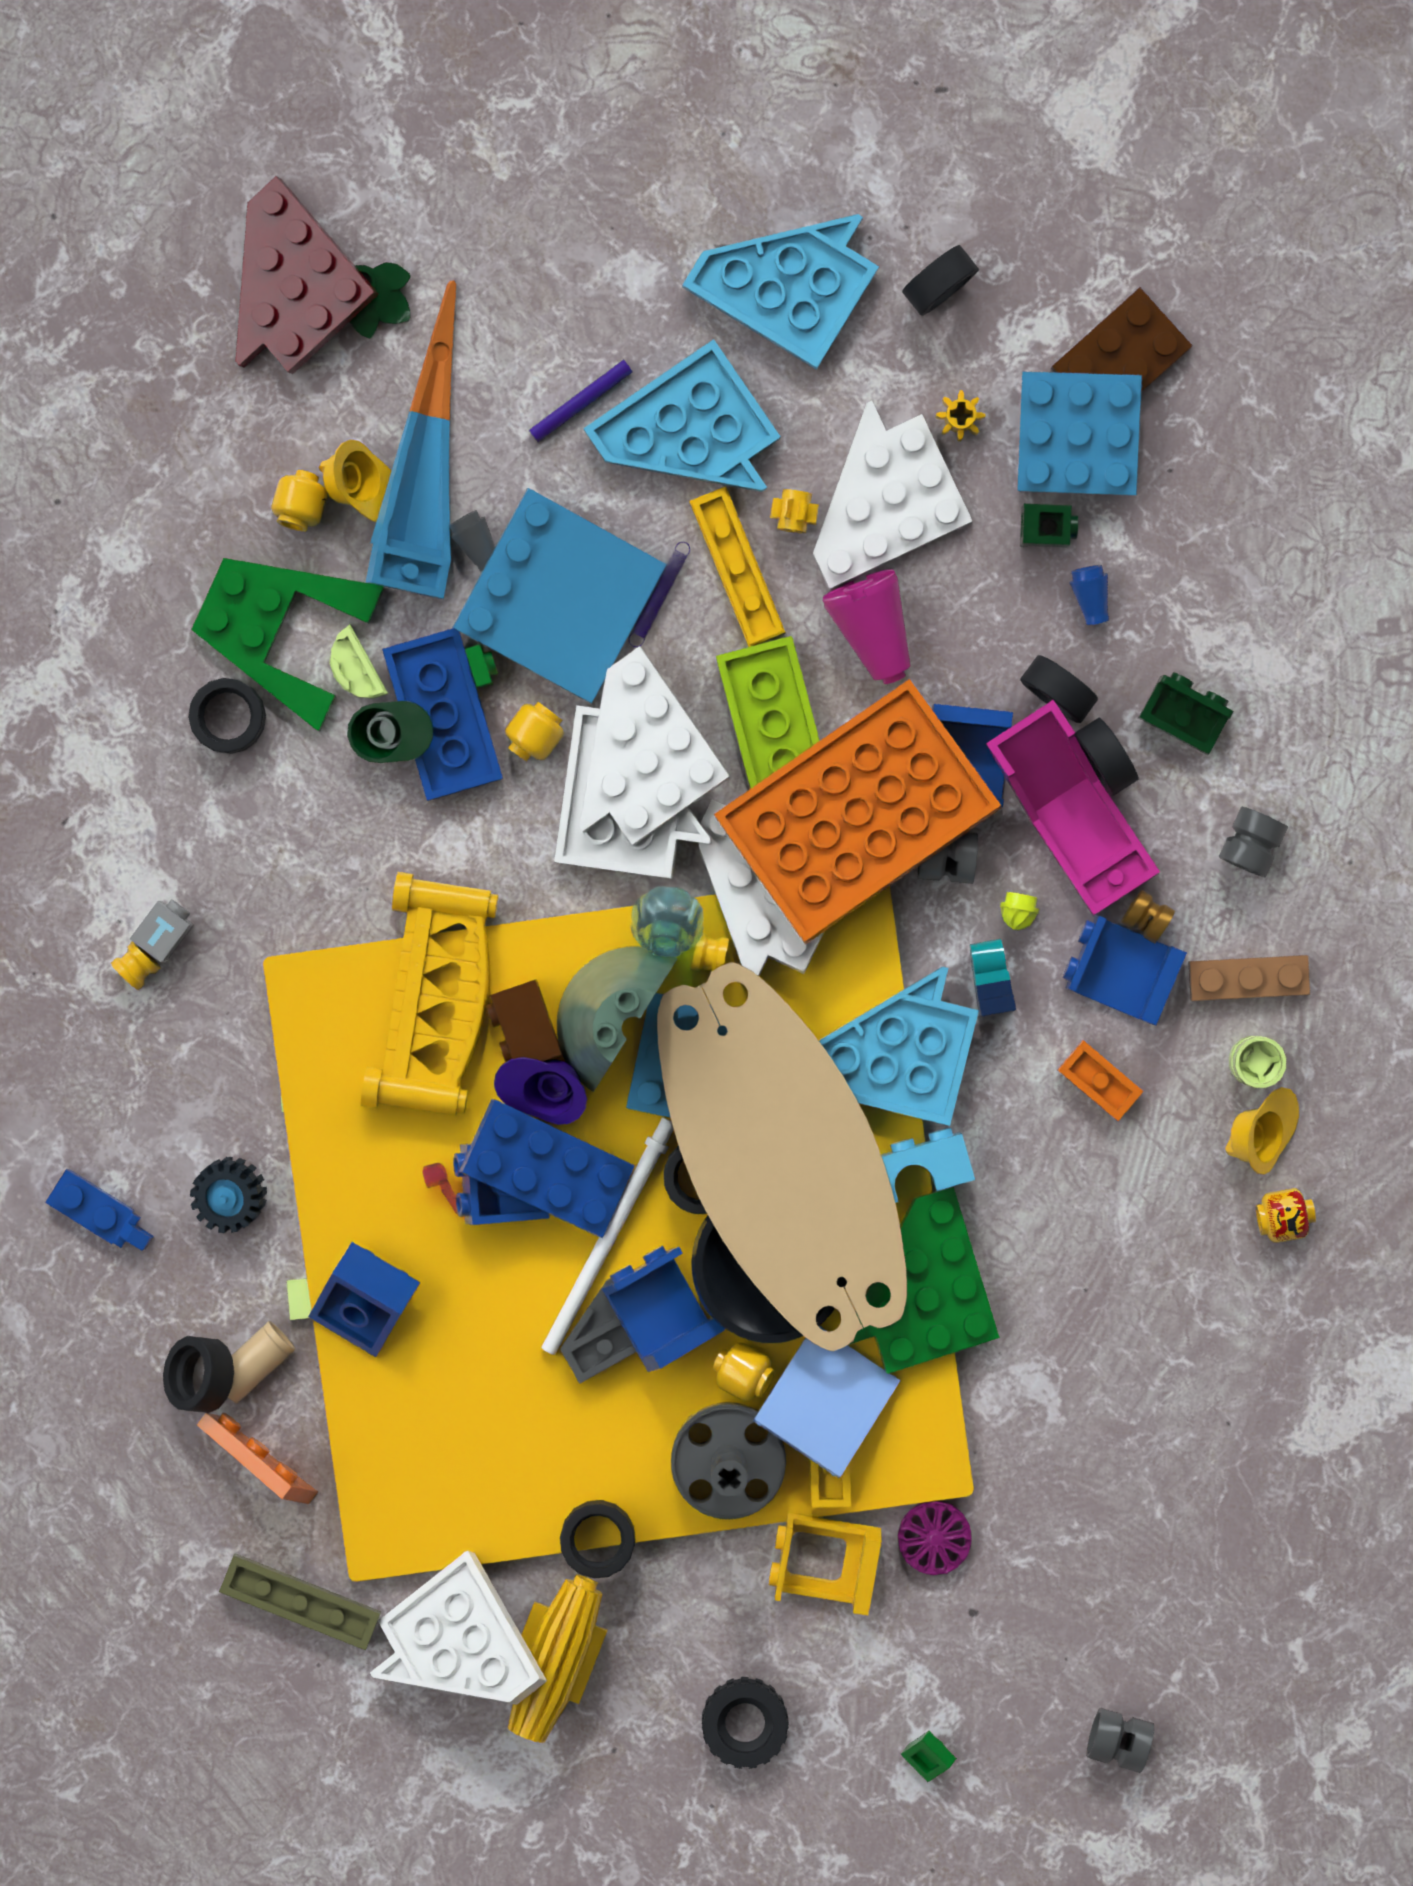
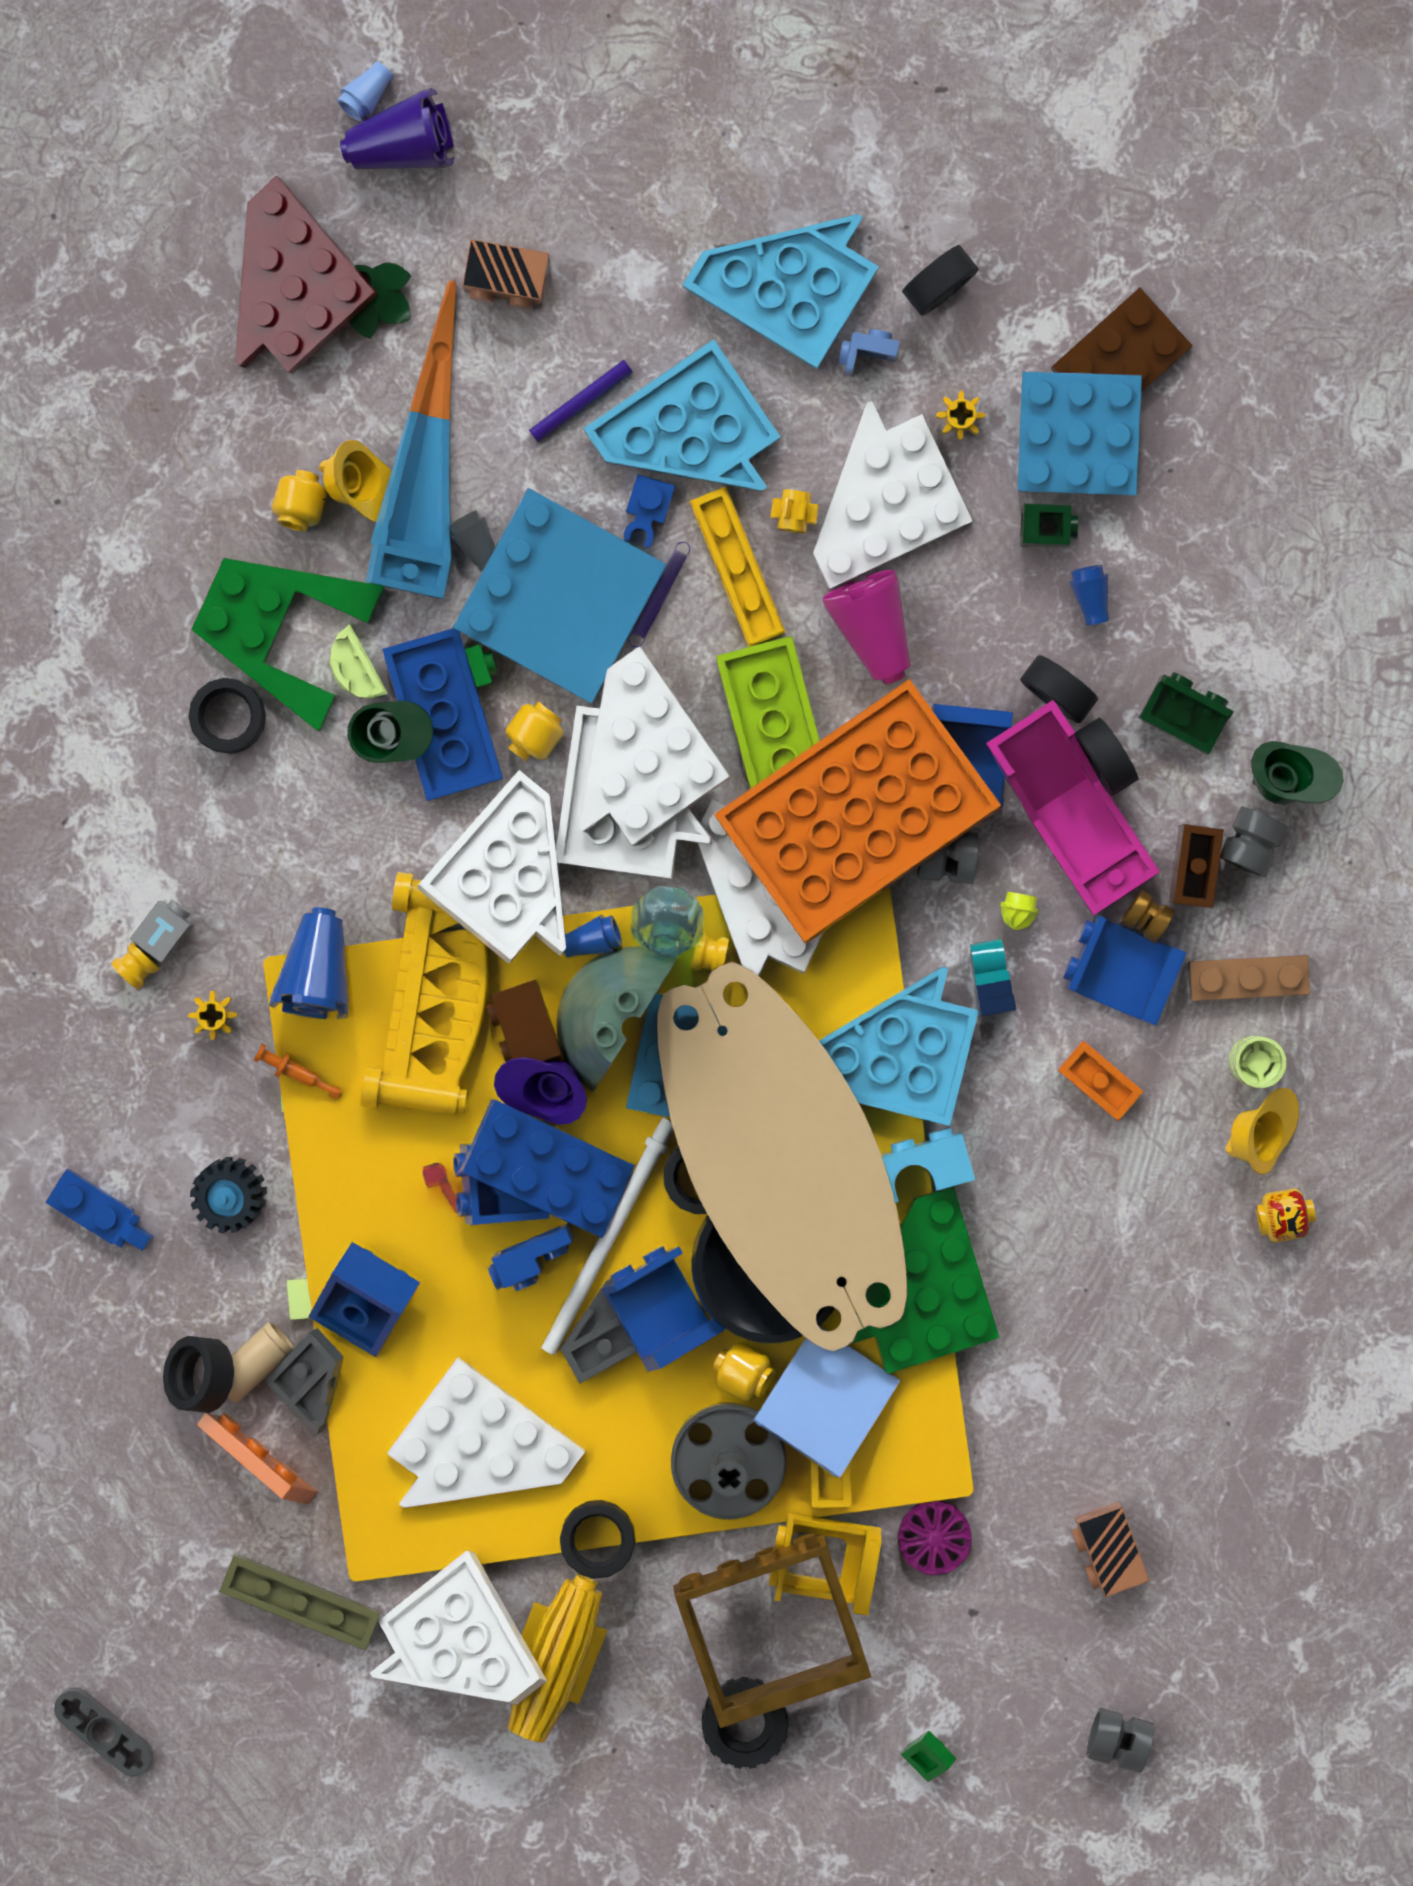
(117, 1760): none -> dark grey beam
(221, 1006): none -> yellow gear
(294, 1071): none -> orange piece
(308, 1380): none -> dark grey wing
(314, 969): none -> blue cone
(364, 92): none -> light blue cone
(402, 137): none -> dark purple cone
(479, 1443): none -> white wing
(504, 873): none -> white wing
(505, 274): none -> brick
(522, 1262): none -> blue plate
(593, 937): none -> blue cone
(649, 504): none -> blue plate
(790, 1688): none -> pearl gold window
(875, 344): none -> medium blue bracket
(1111, 1550): none -> brick
(1196, 866): none -> reddish brown brick
(1295, 773): none -> dark green piece

